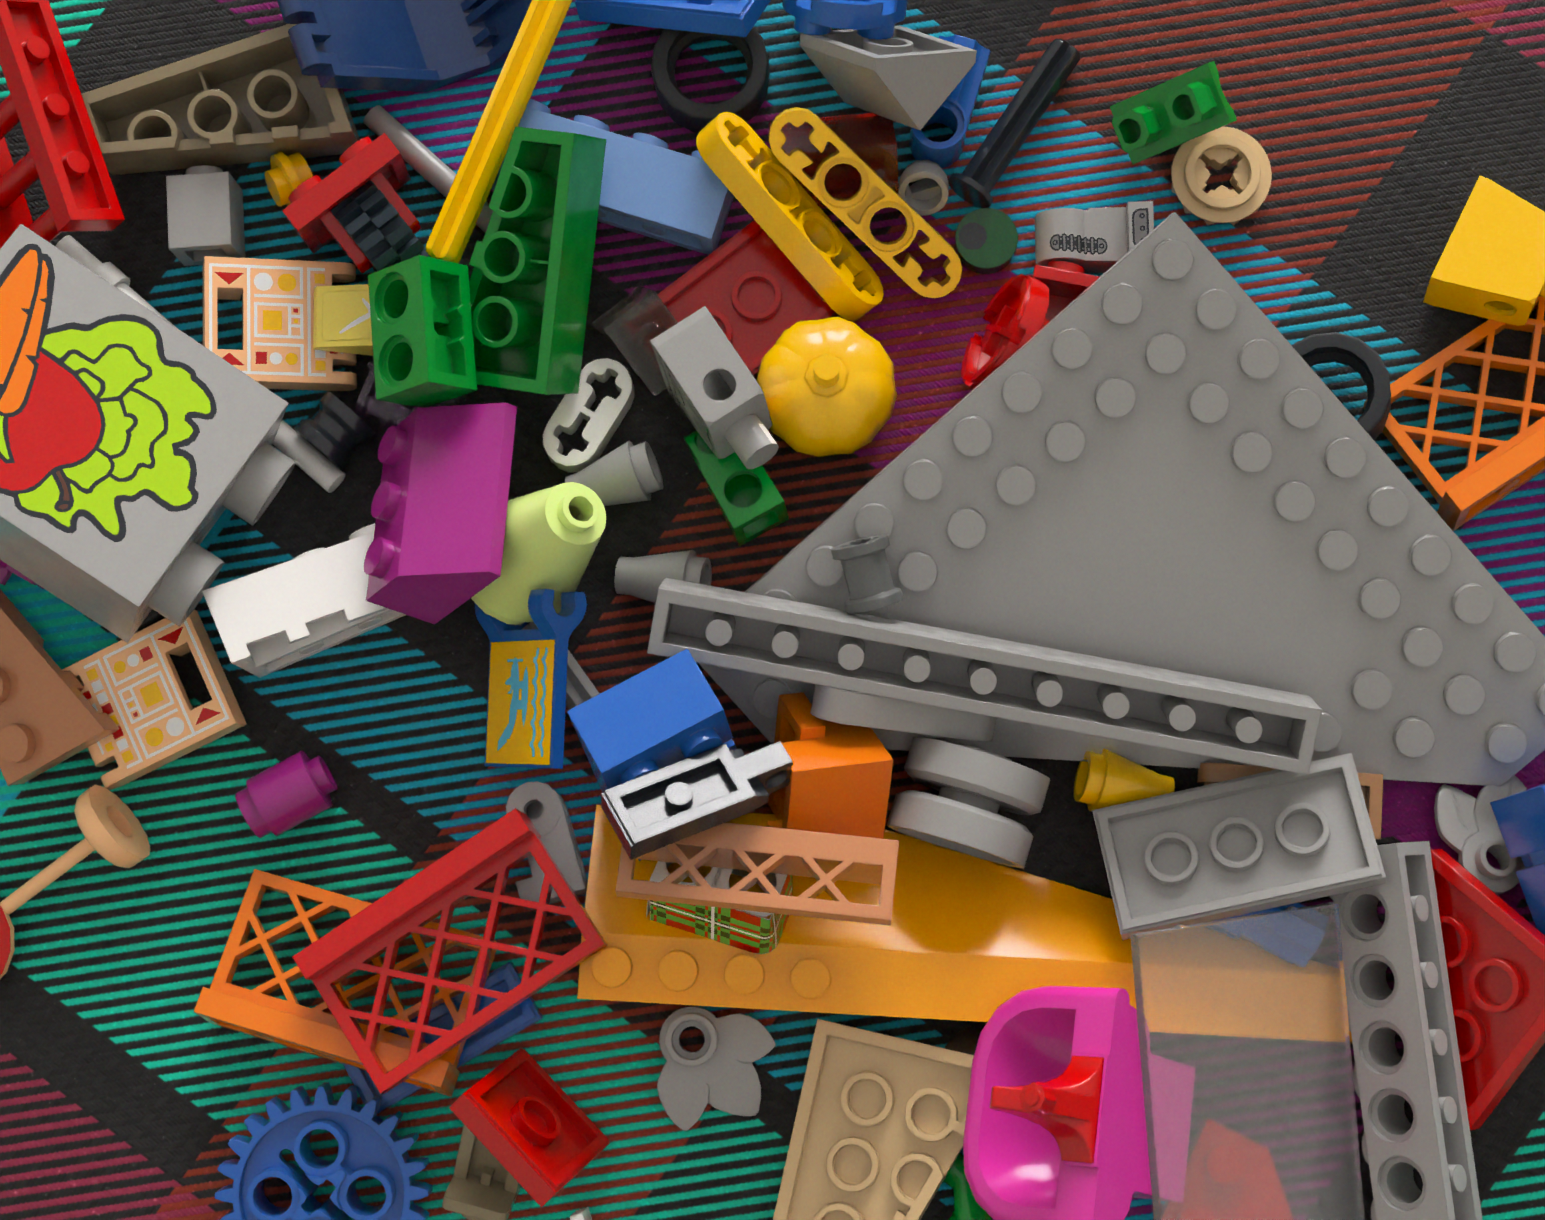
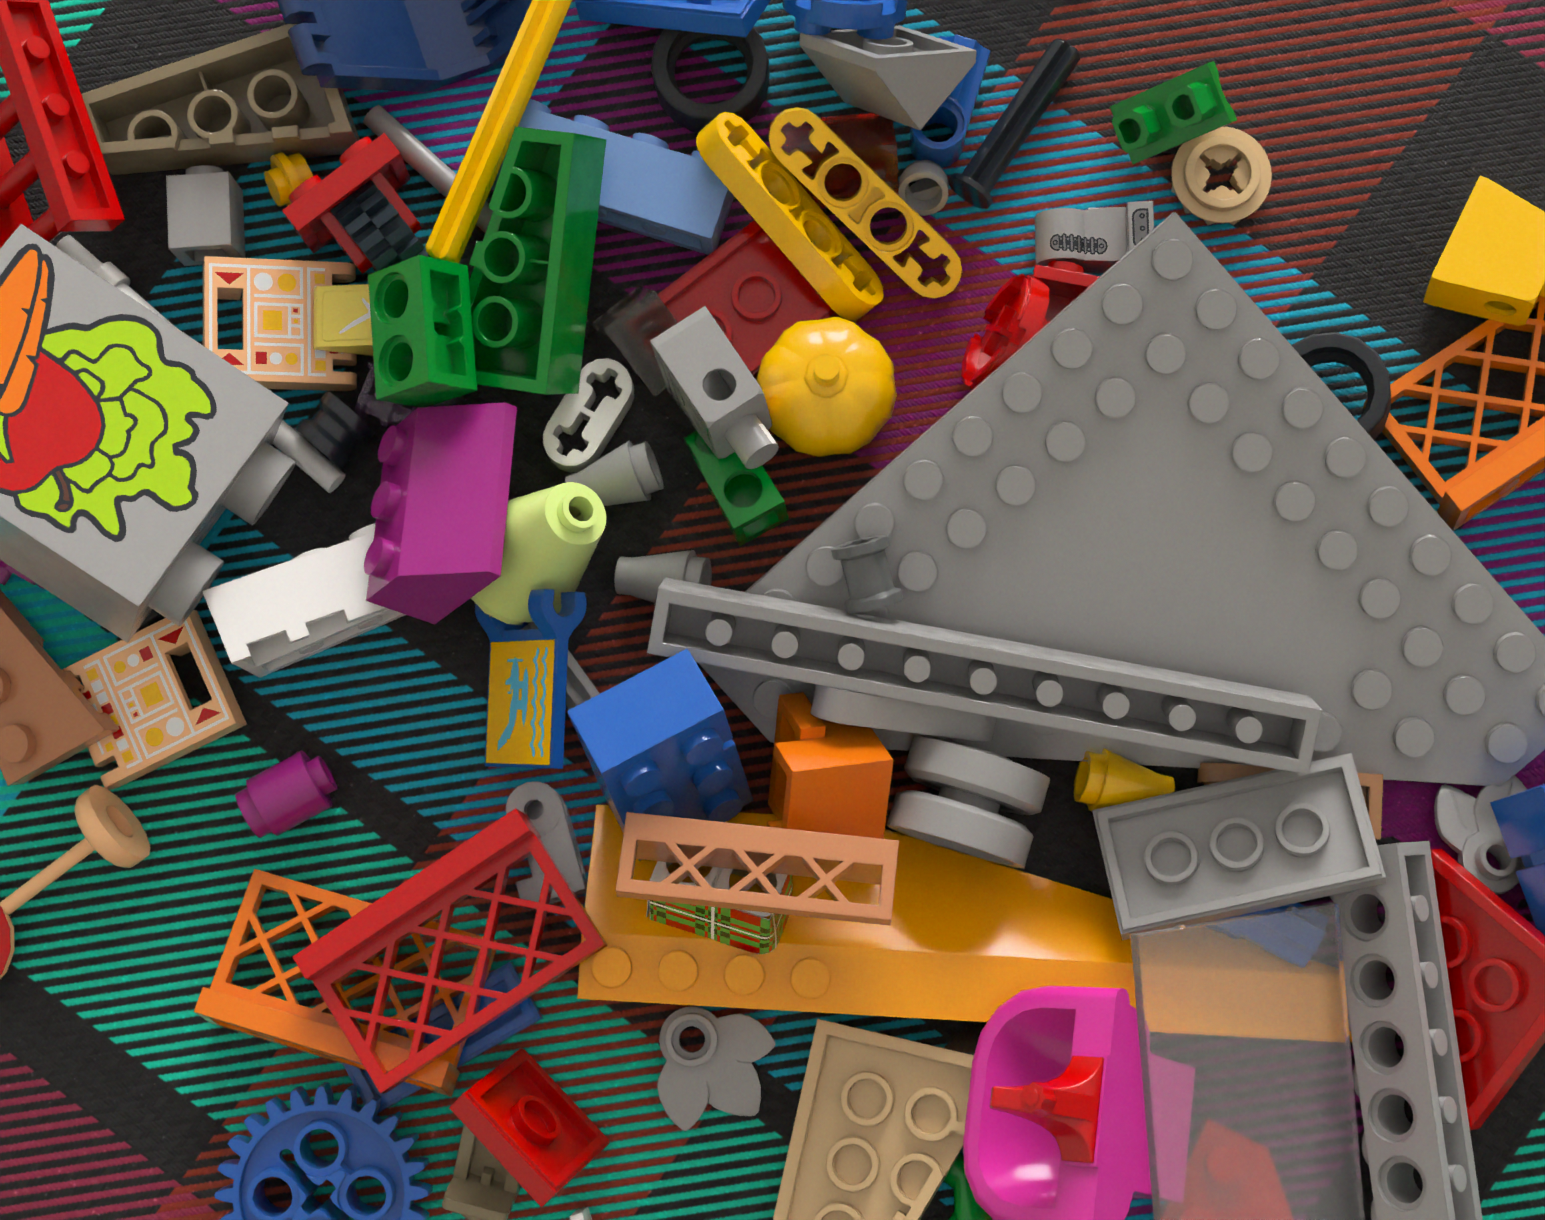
(693, 795): hinge -> none
(986, 240): dark green tile -> none

